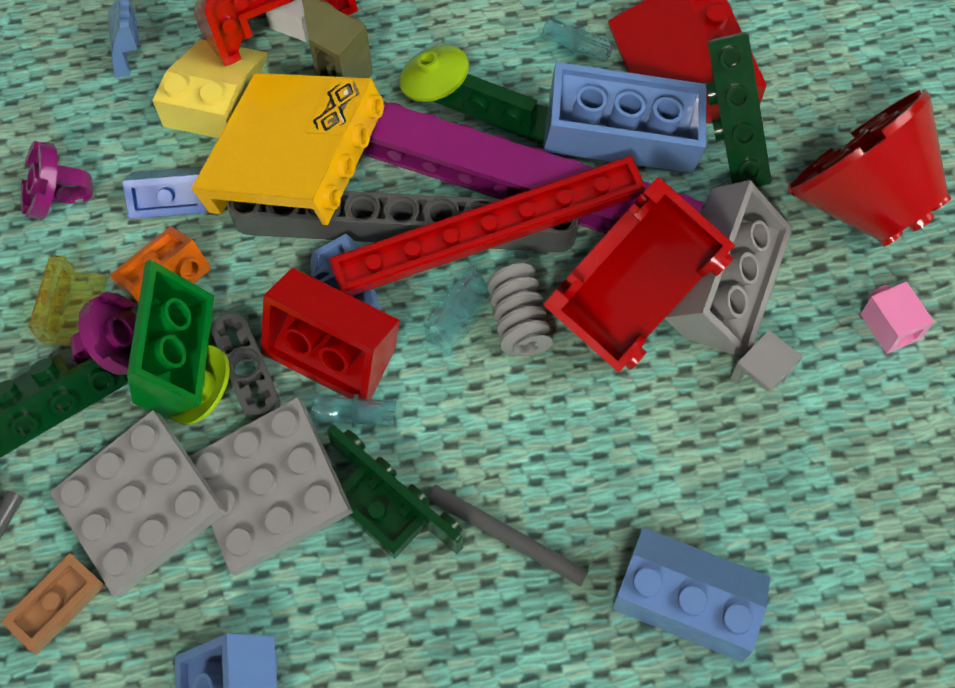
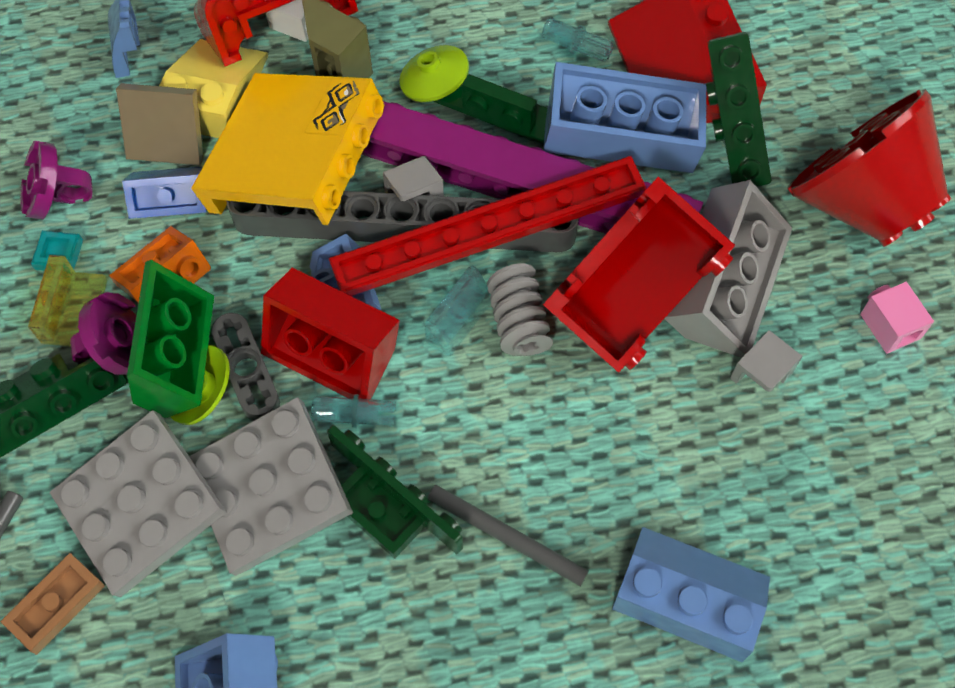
(56, 244): none -> teal tile
(160, 123): none -> dark tan tile
(413, 179): none -> light grey panel

